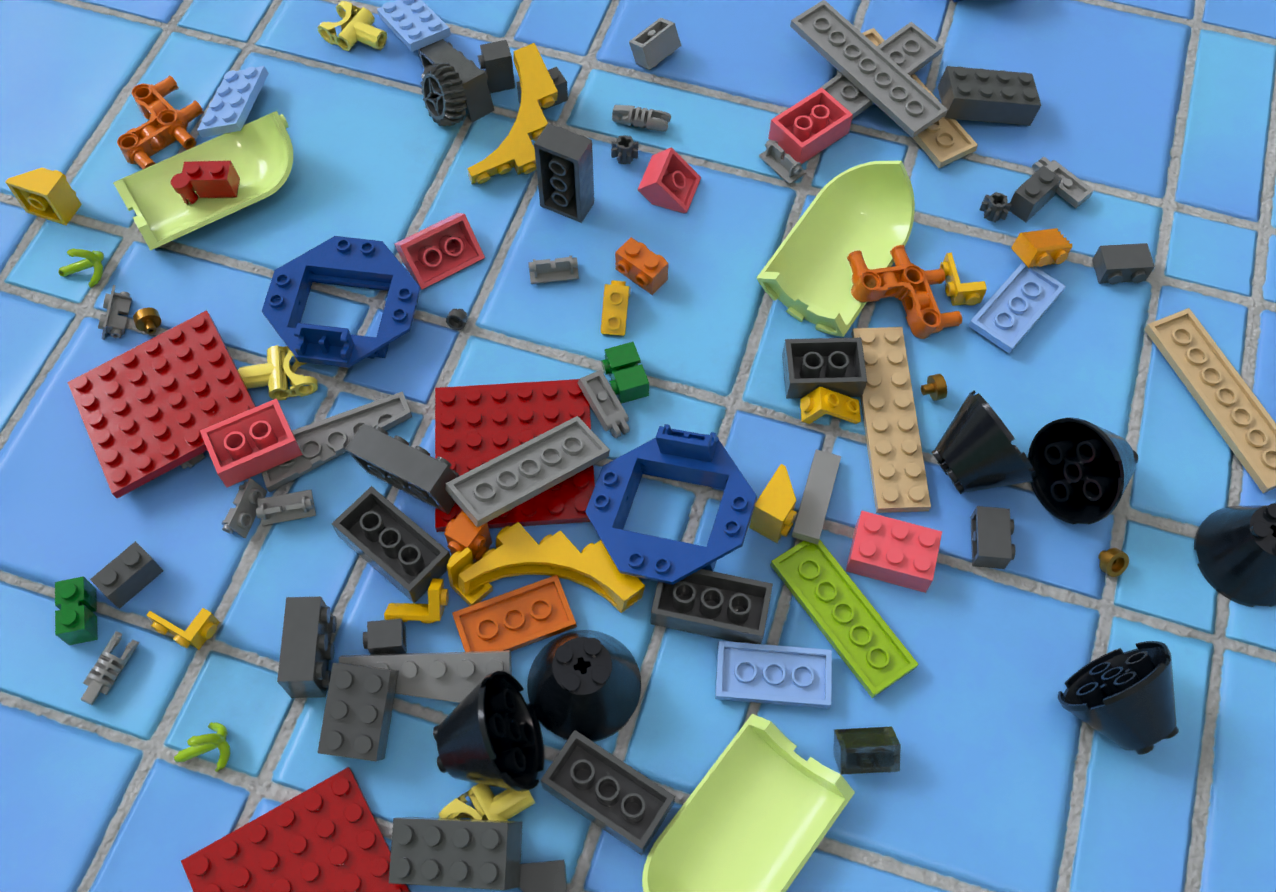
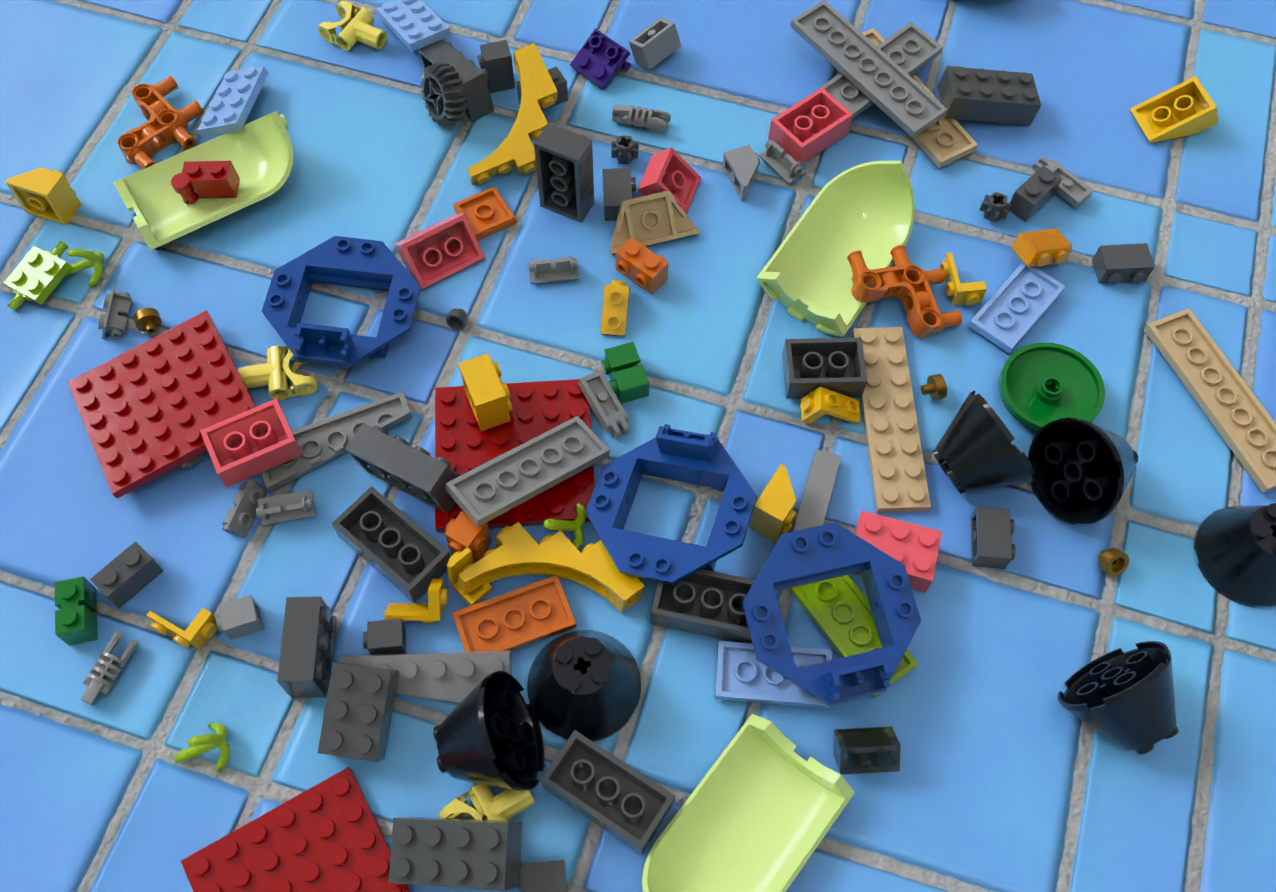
(37, 275): none -> lime plate
(239, 617): none -> light grey brick
(486, 213): none -> orange tile
(486, 391): none -> yellow brick
(571, 526): none -> lime piece
(600, 59): none -> dark purple plate
(616, 188): none -> dark grey brick
(651, 220): none -> tan wing
(741, 169): none -> light grey slope
(817, 556): none -> blue hinge
(1050, 384): none -> green dish
(1176, 112): none -> yellow slope

